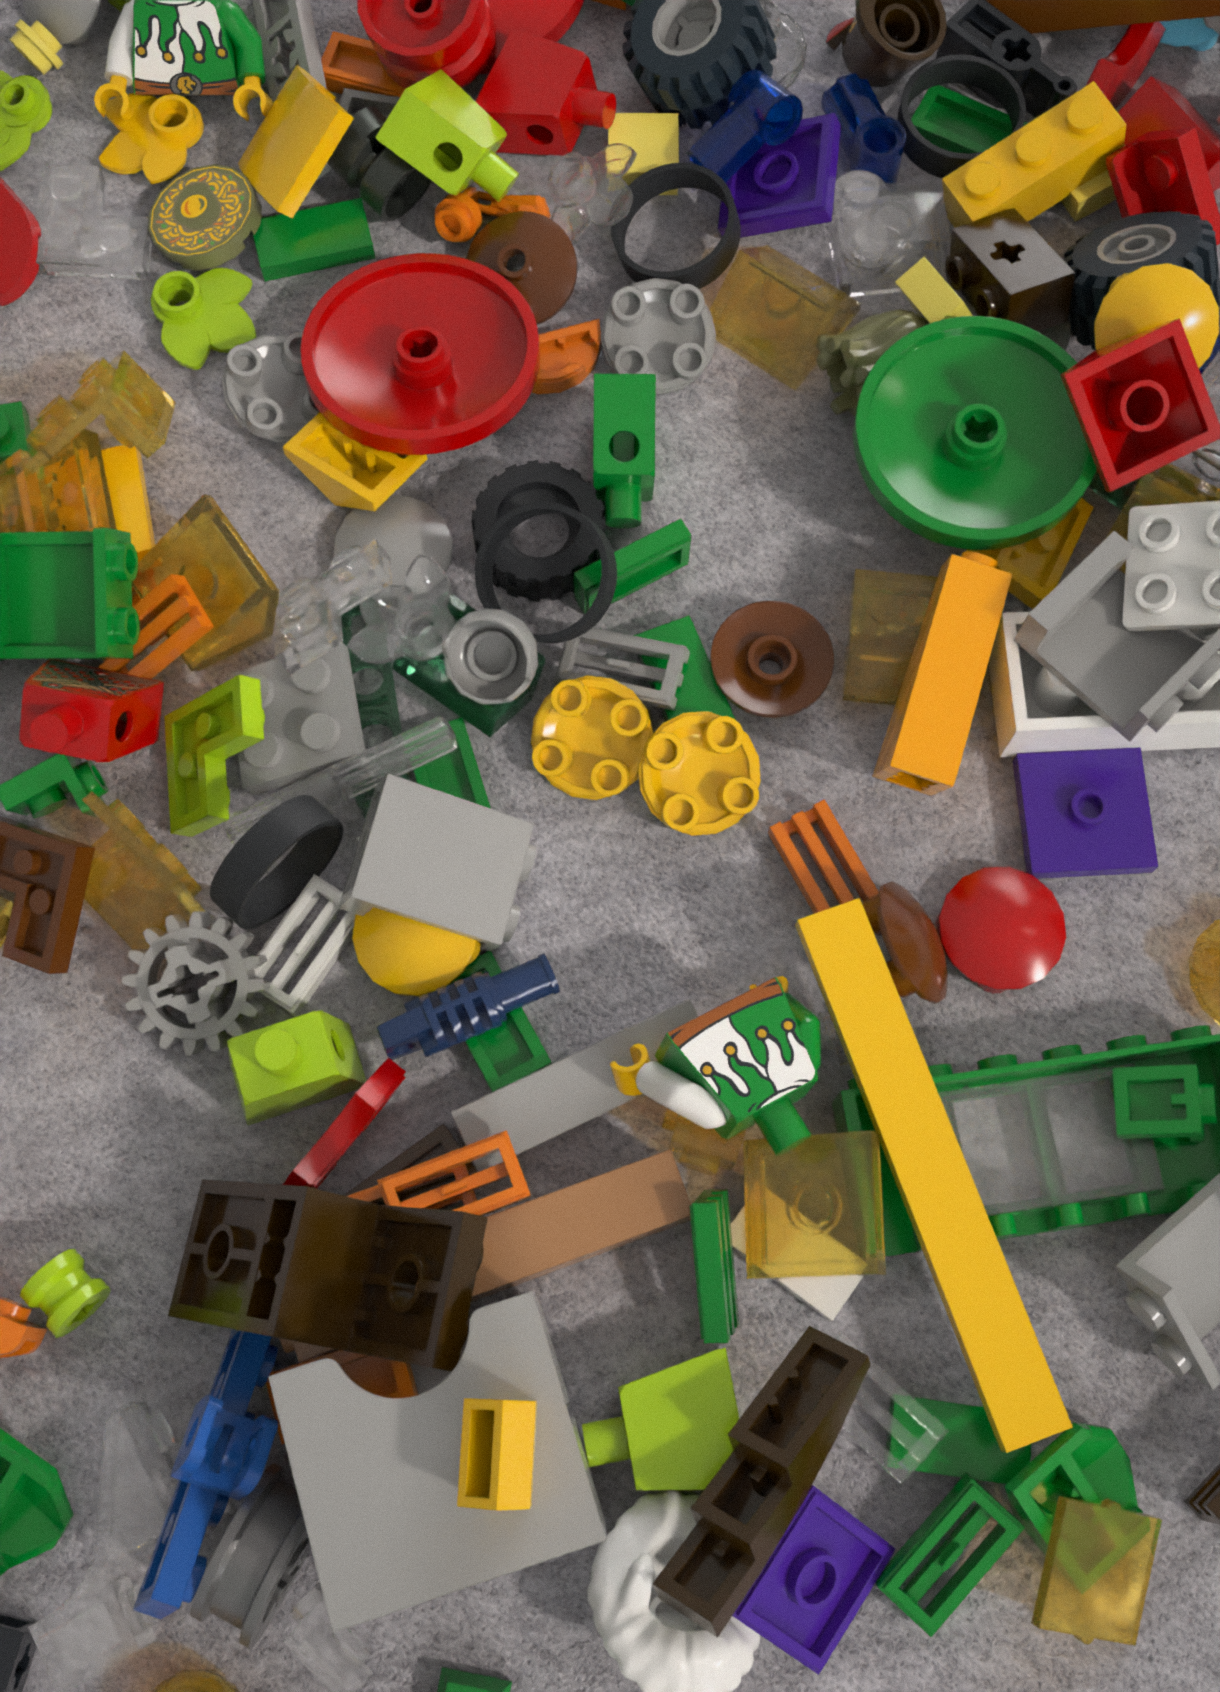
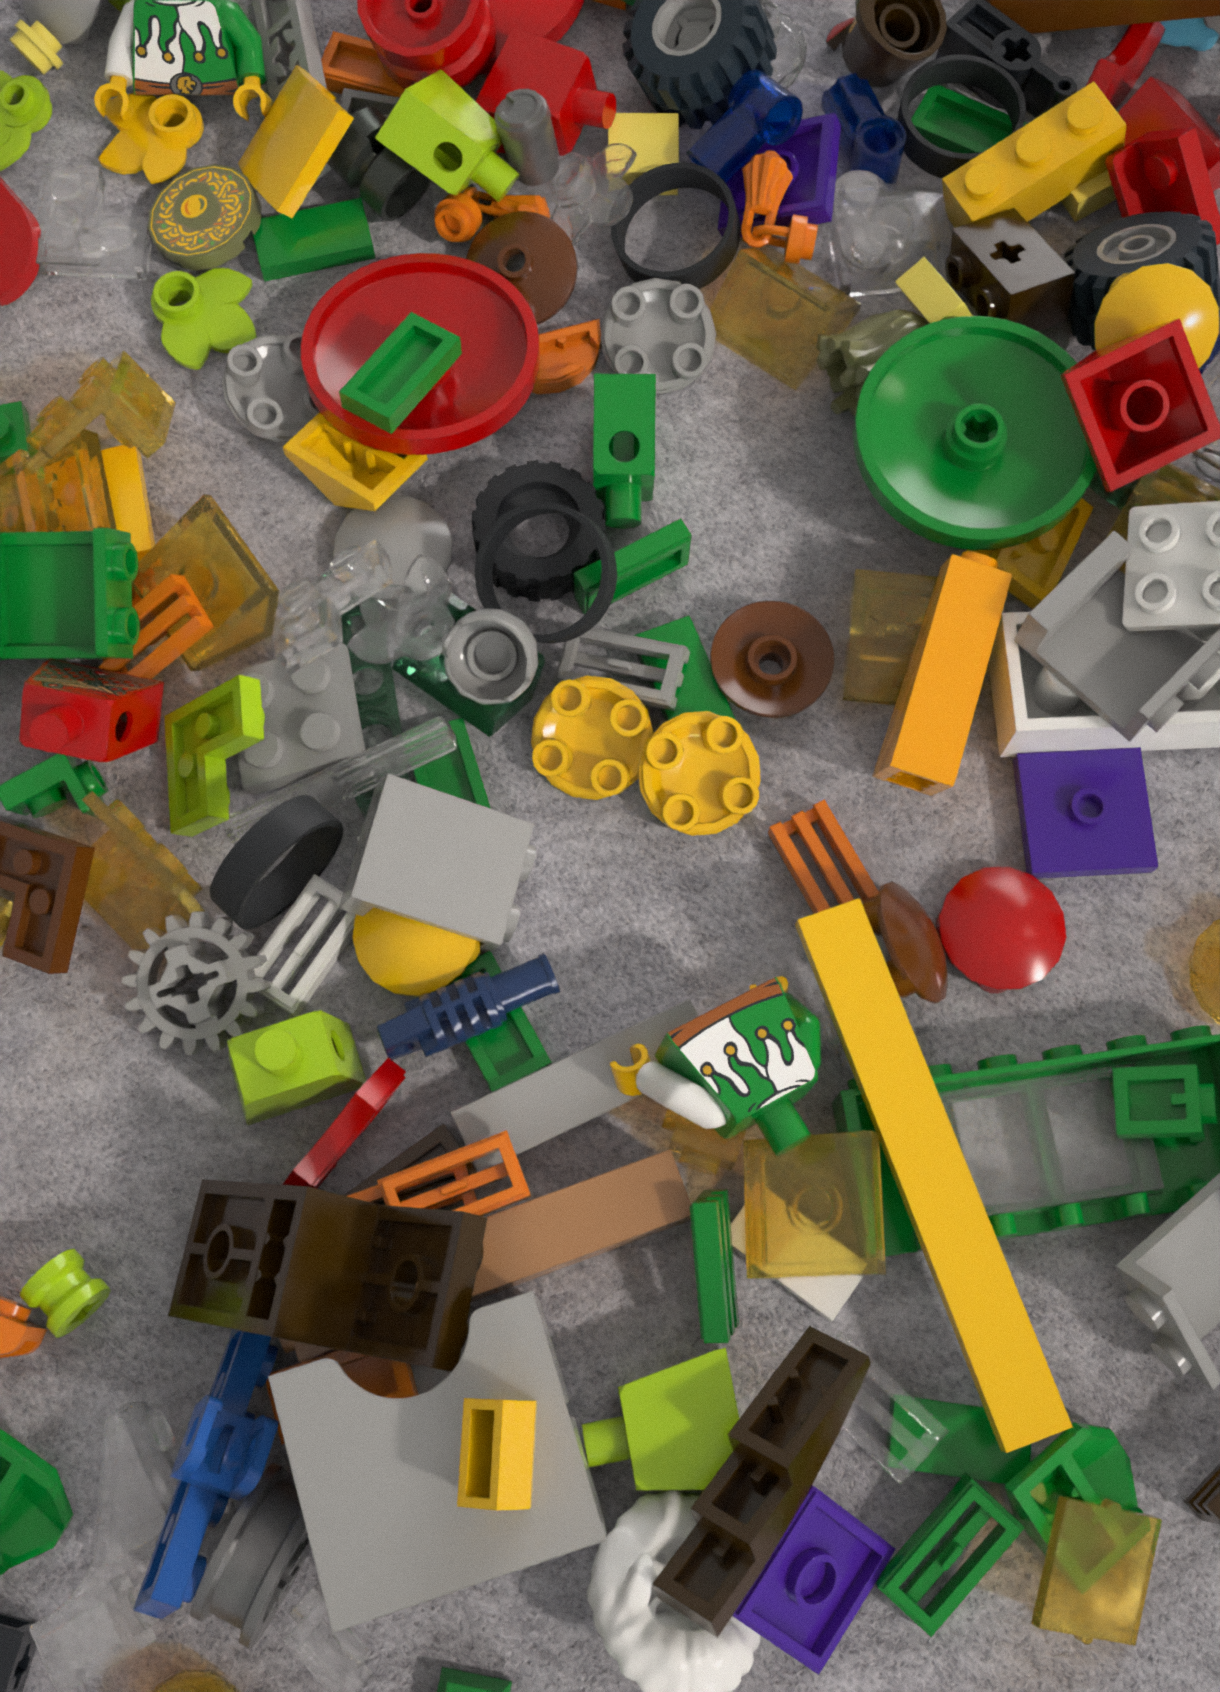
(400, 372): none -> green tile
(528, 136): none -> flat silver piece
(765, 185): none -> orange piece

